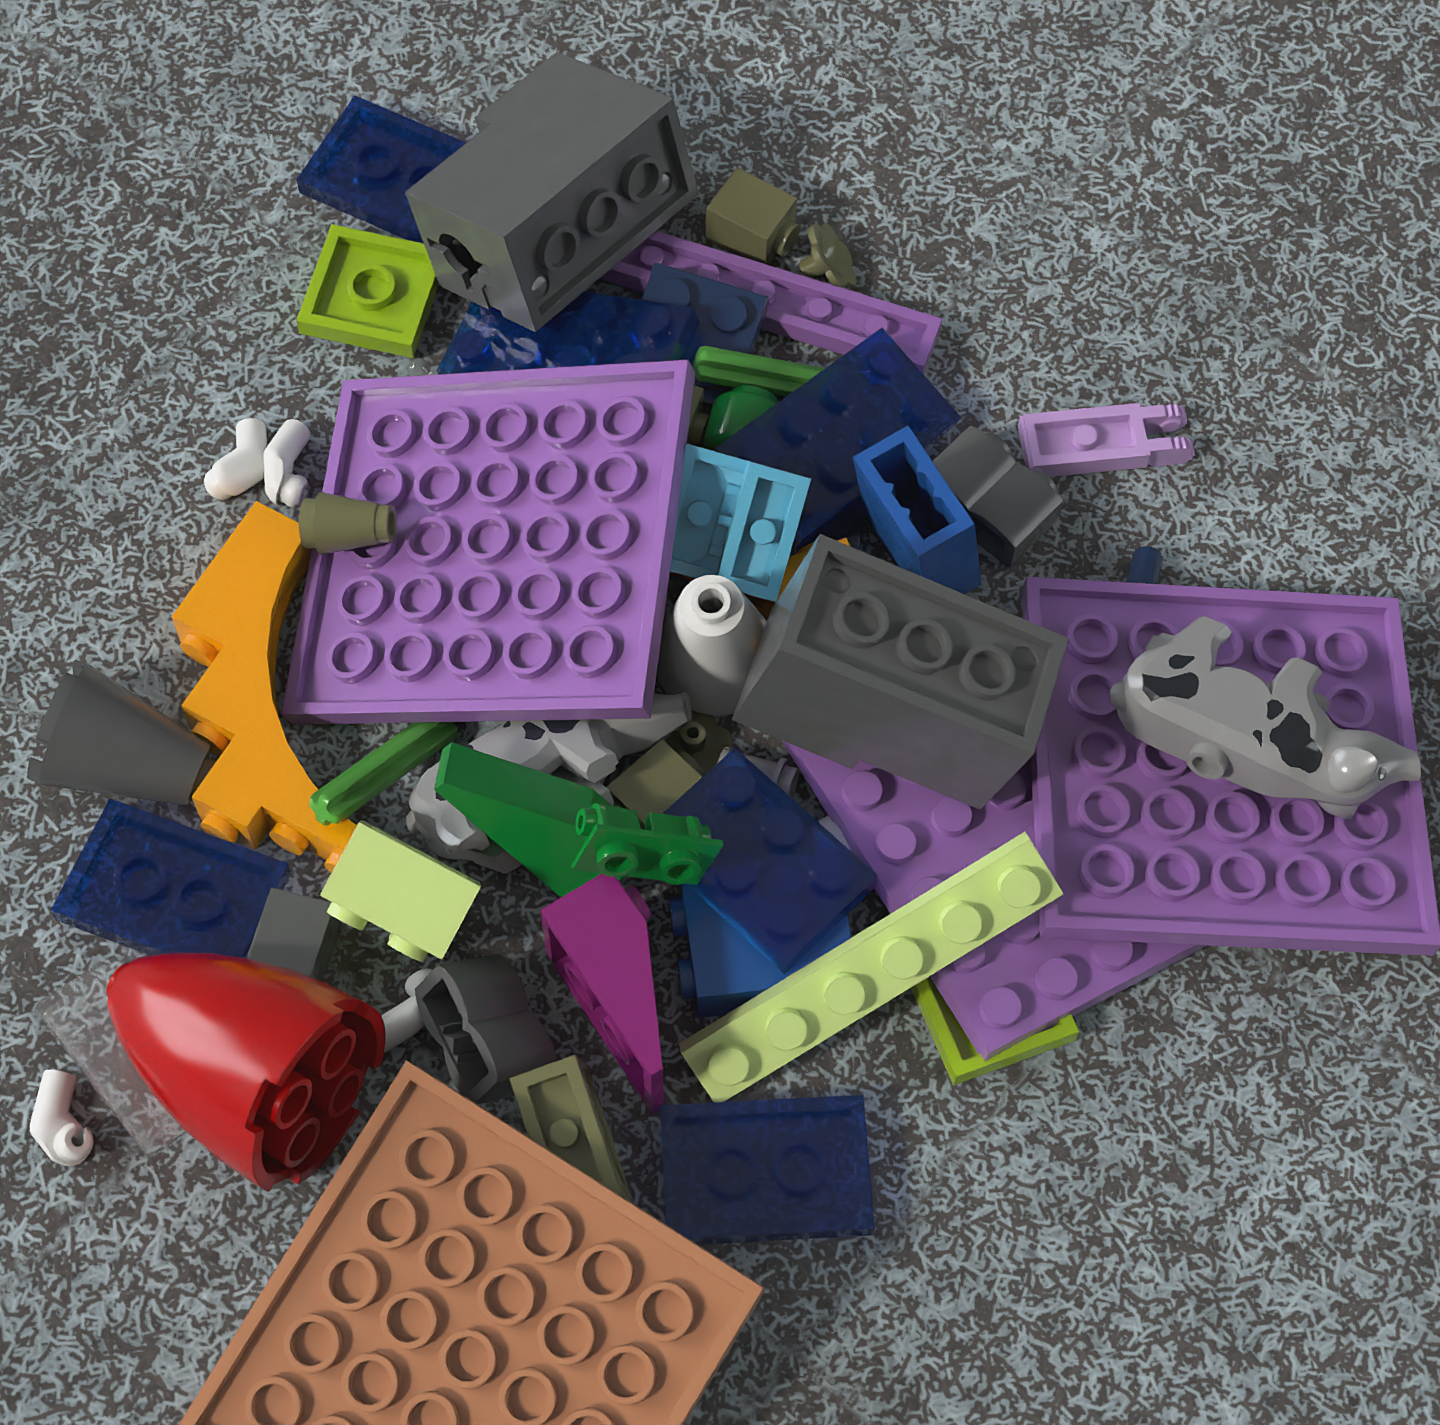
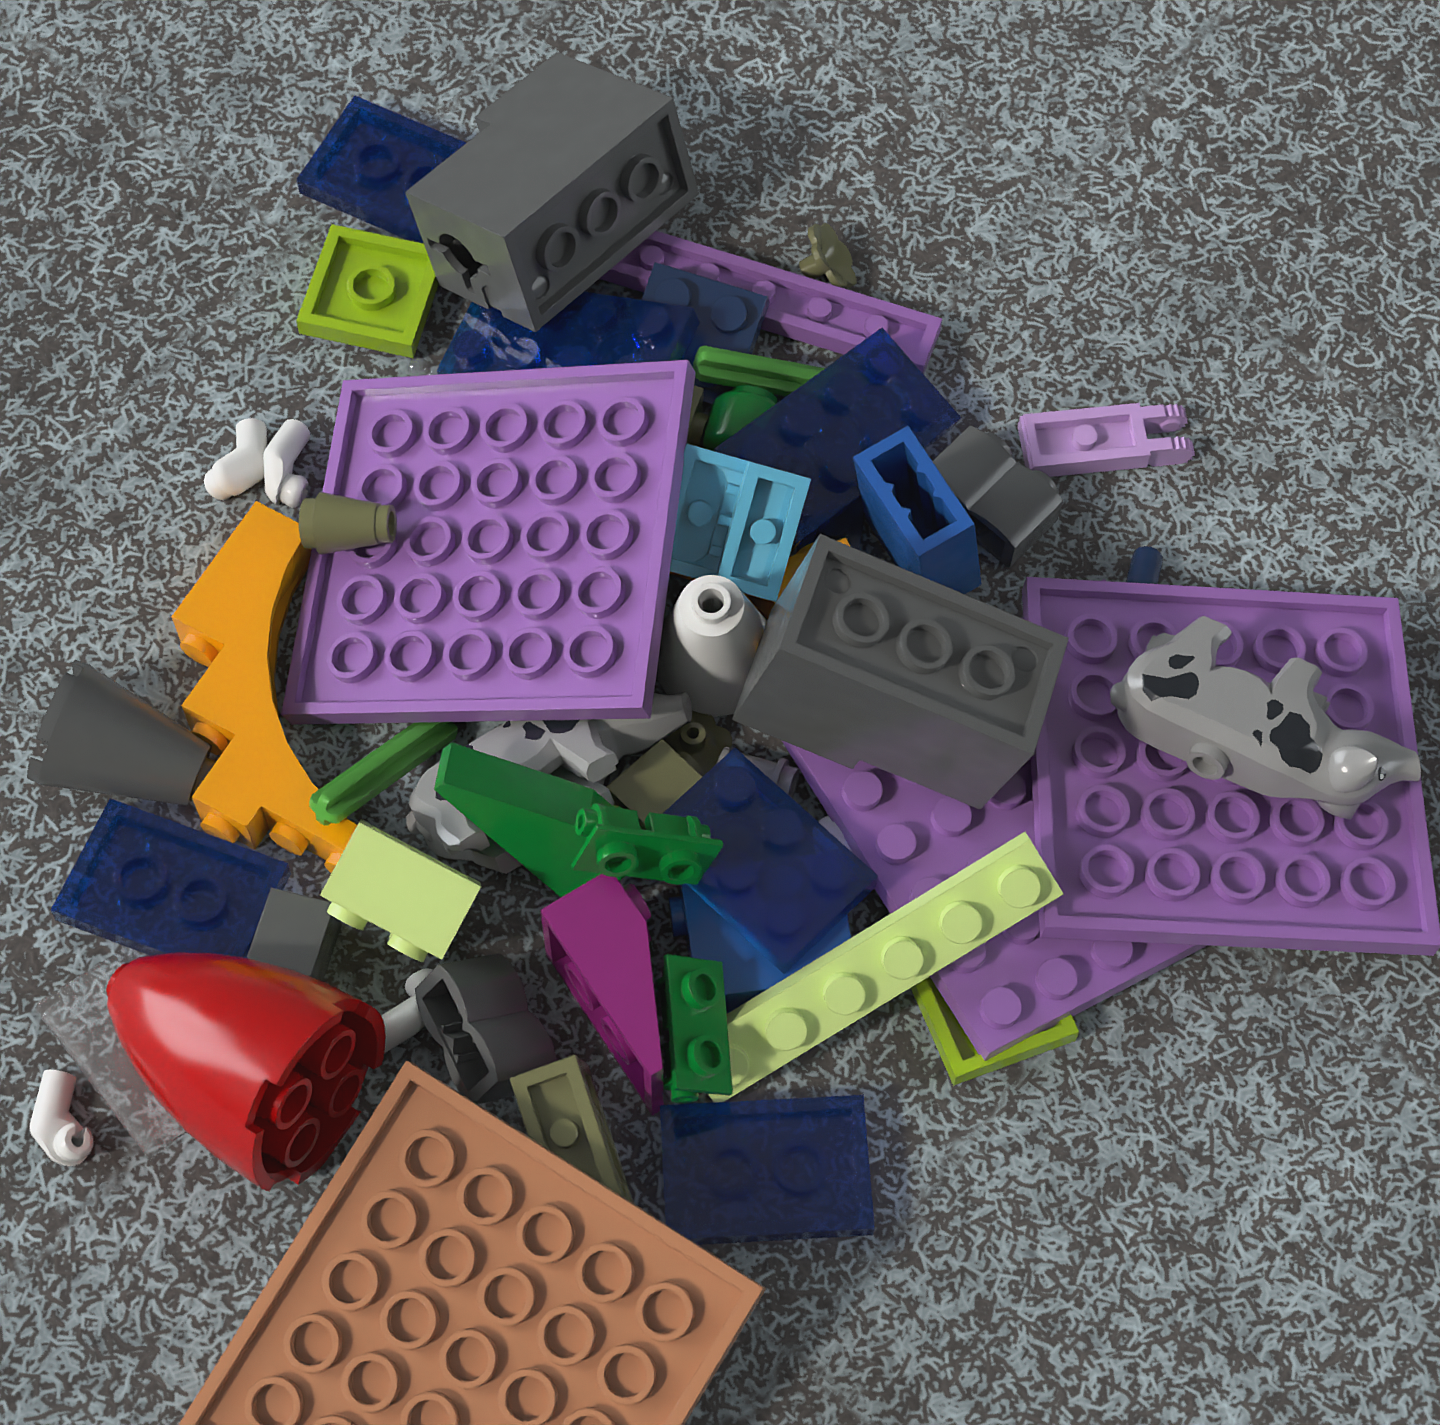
(697, 1027): none -> green hinge
(752, 218): olive brick -> none

